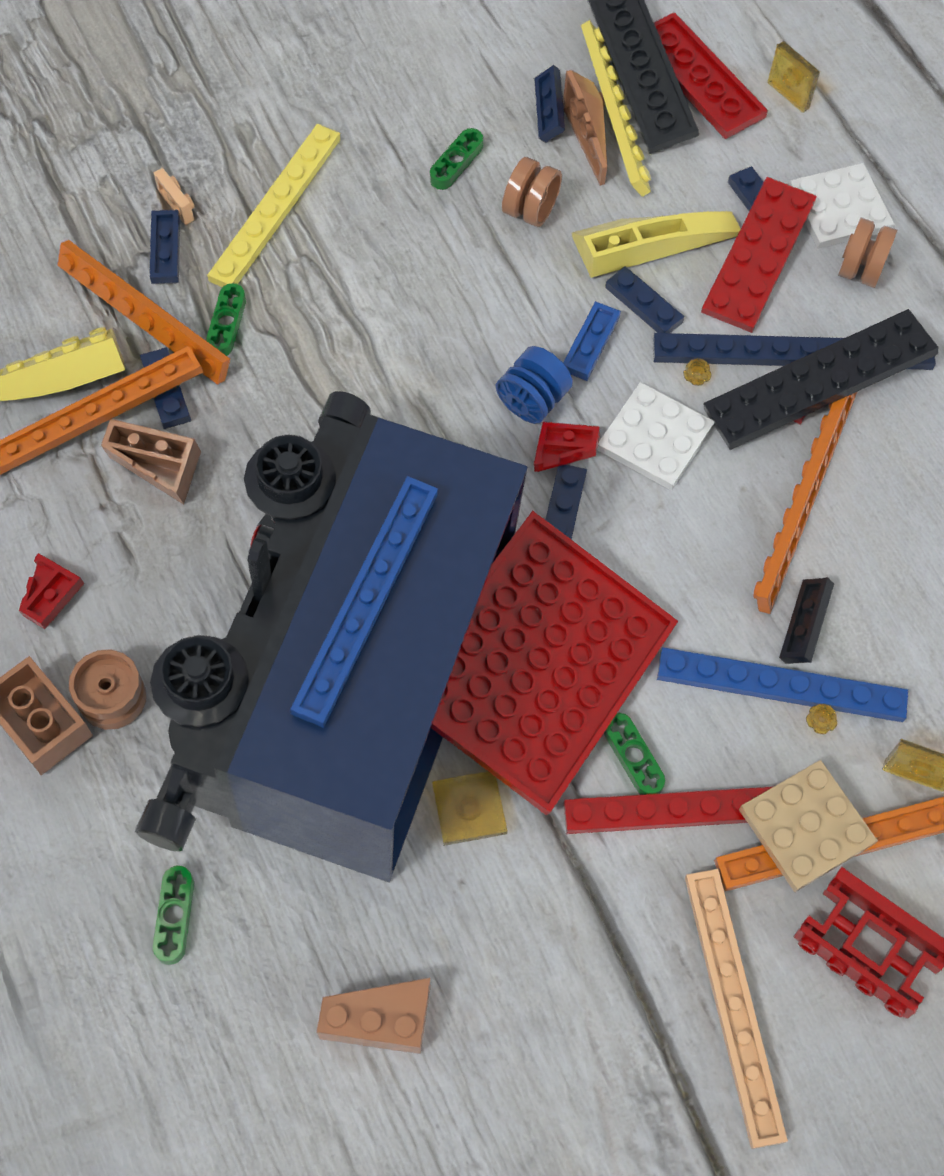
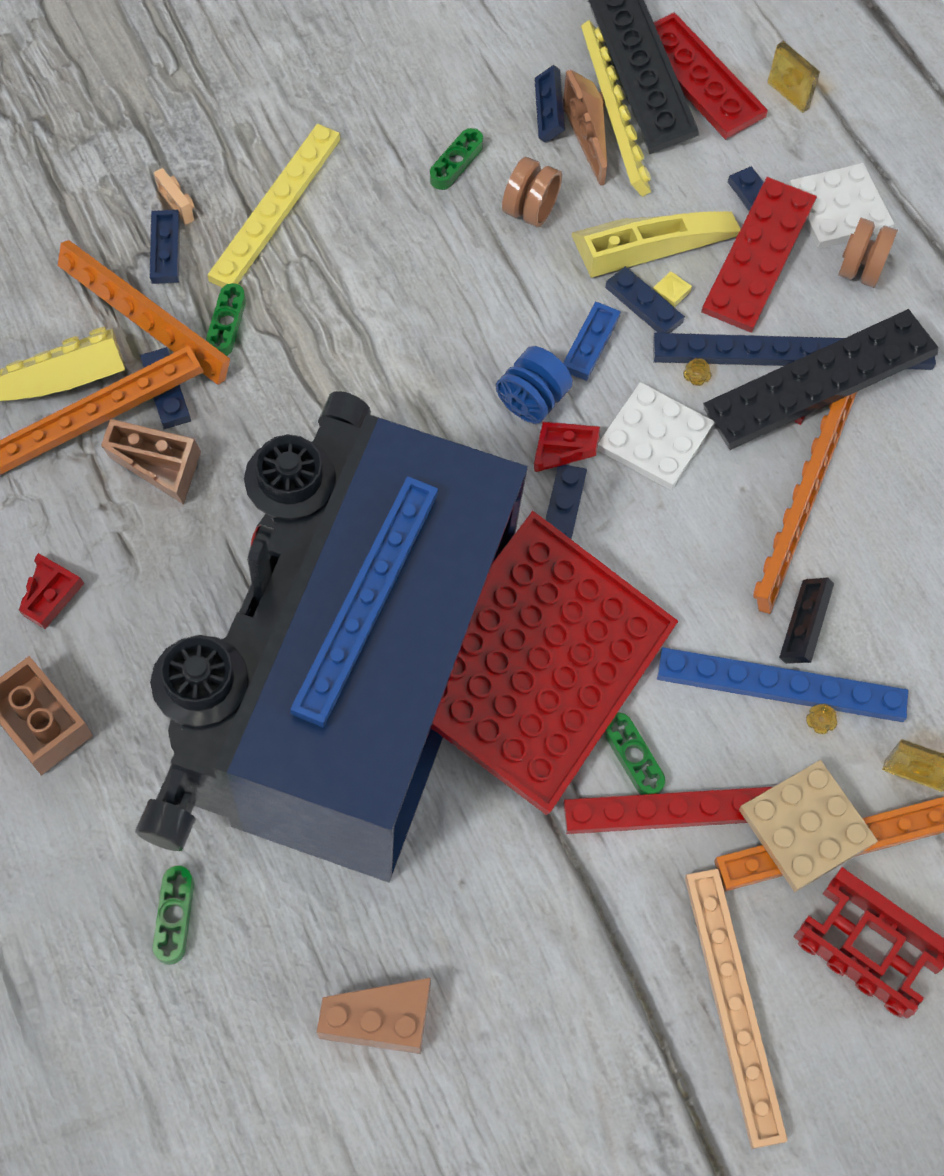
(107, 689): nougat wheel -> none
(469, 808): clear yellow plate -> none
(672, 289): none -> light yellow tile

